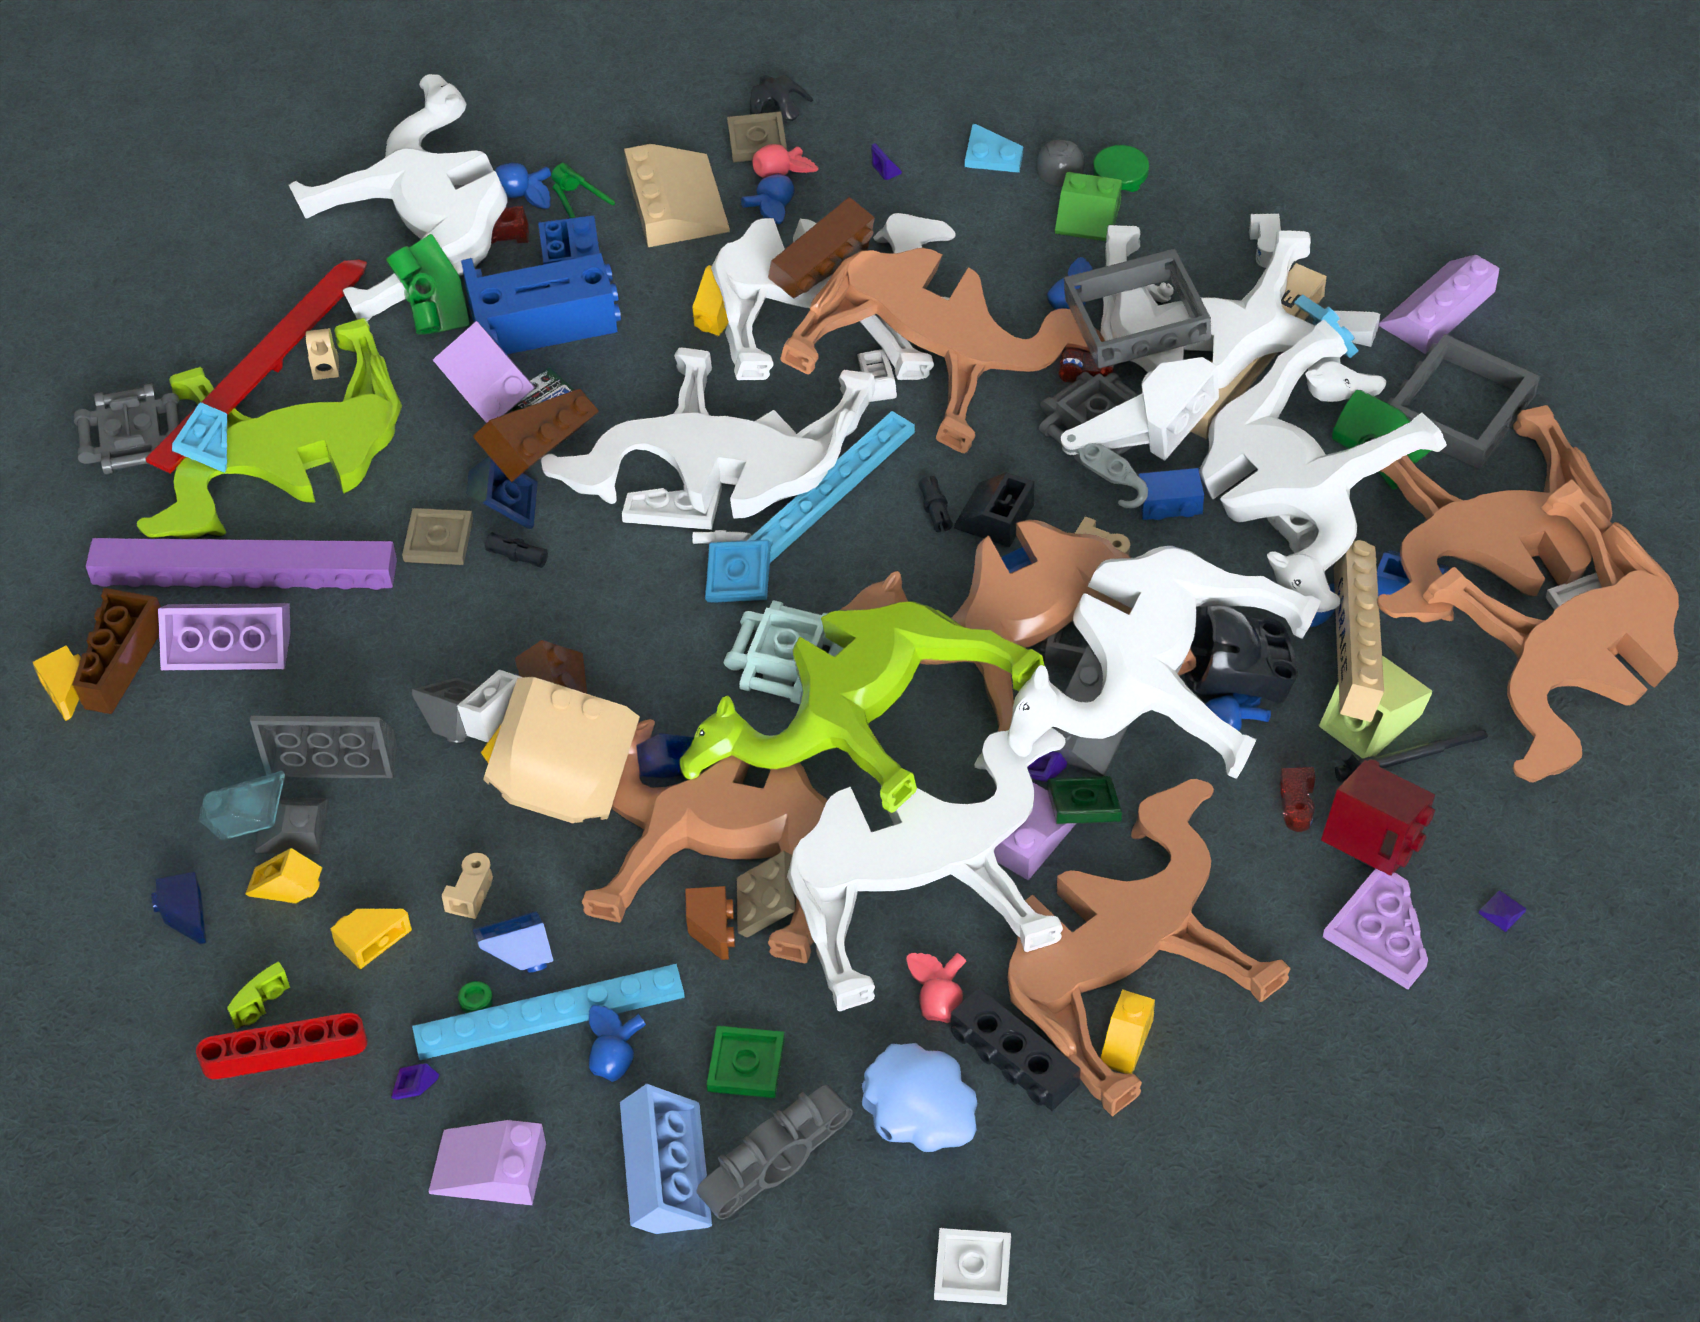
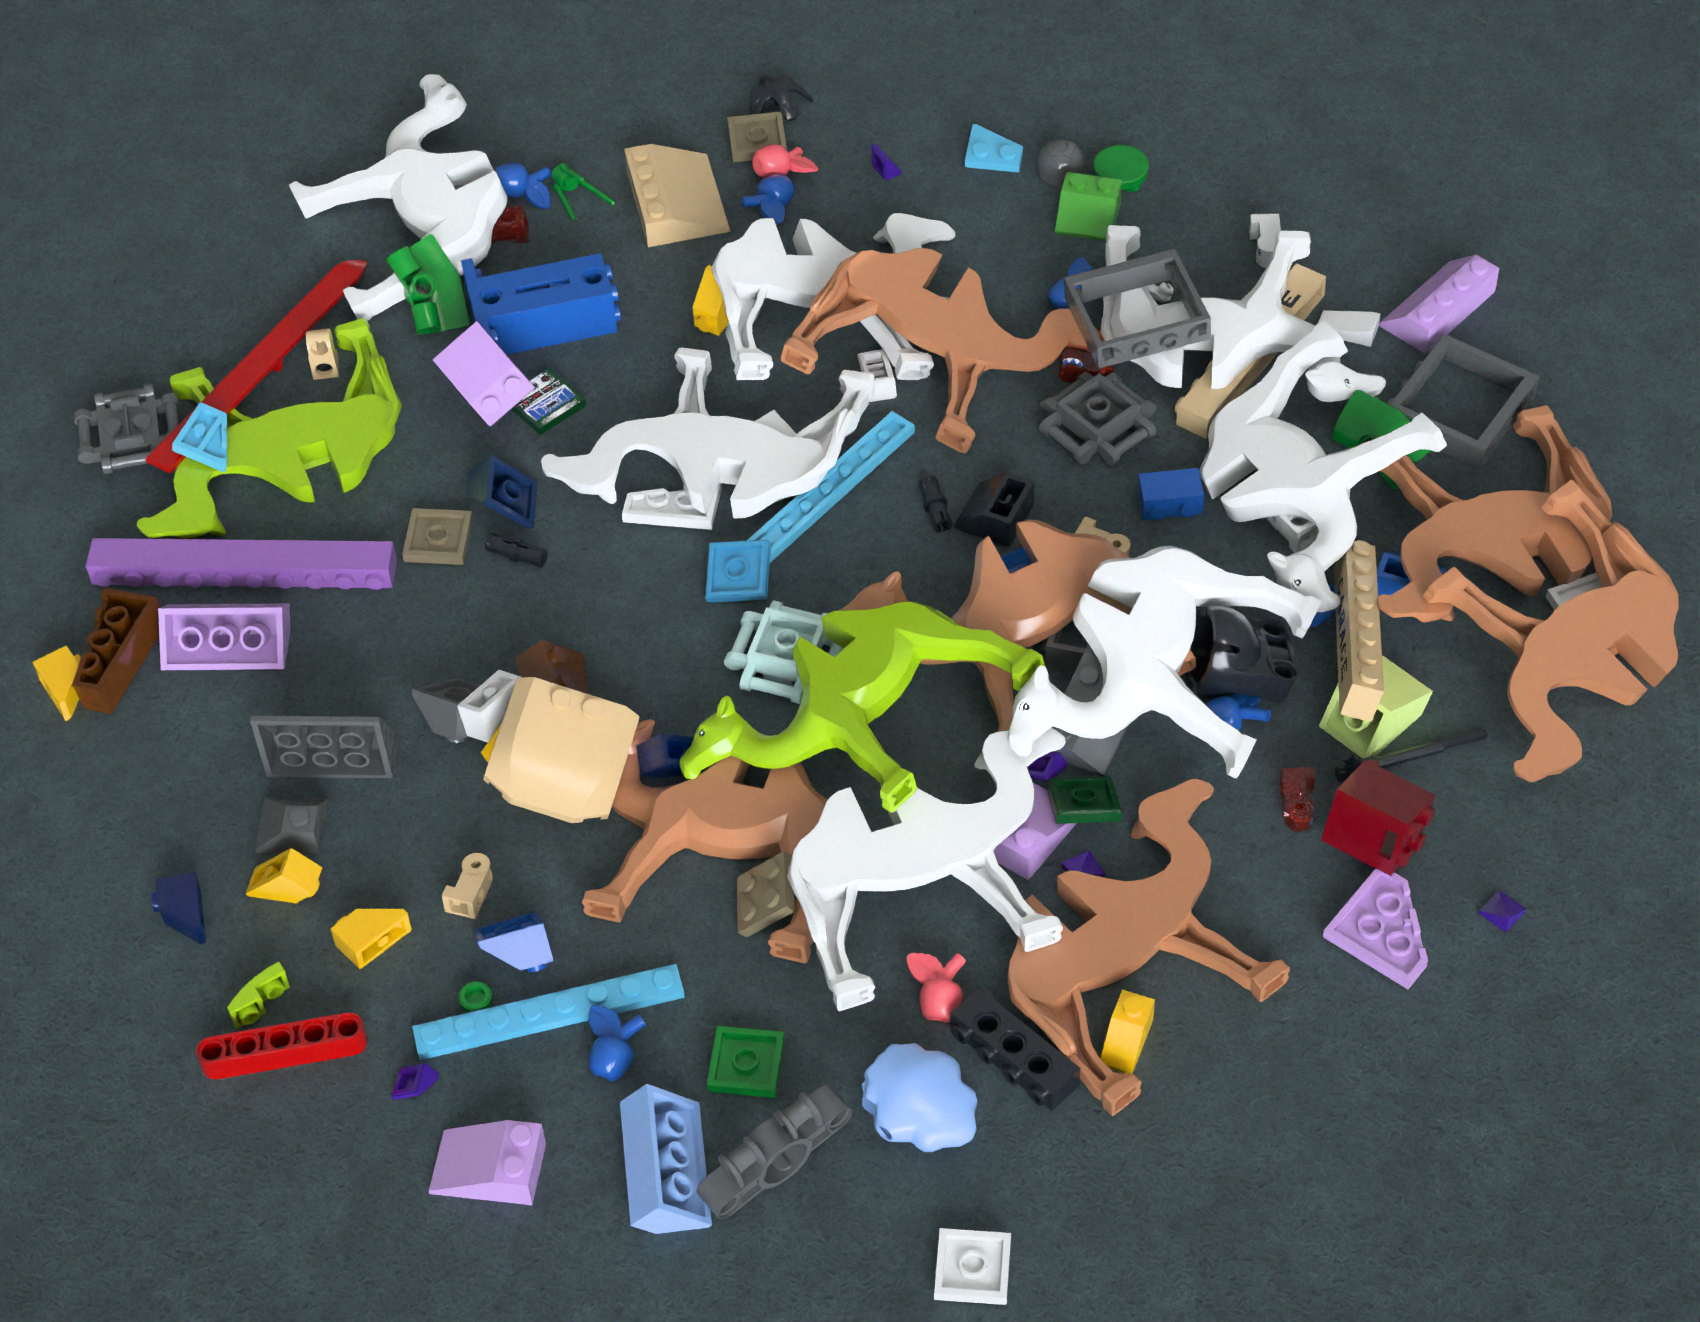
(242, 806): clear light blue slope -> none
(529, 434): reddish brown wedge -> none
(568, 239): blue slope -> none
(708, 919): dark orange slope -> none
(719, 536): white piece -> none
(822, 248): reddish brown wedge -> none
(1084, 863): none -> dark purple slope
(1163, 415): white slope -> none
(1327, 314): medium azure wing -> none

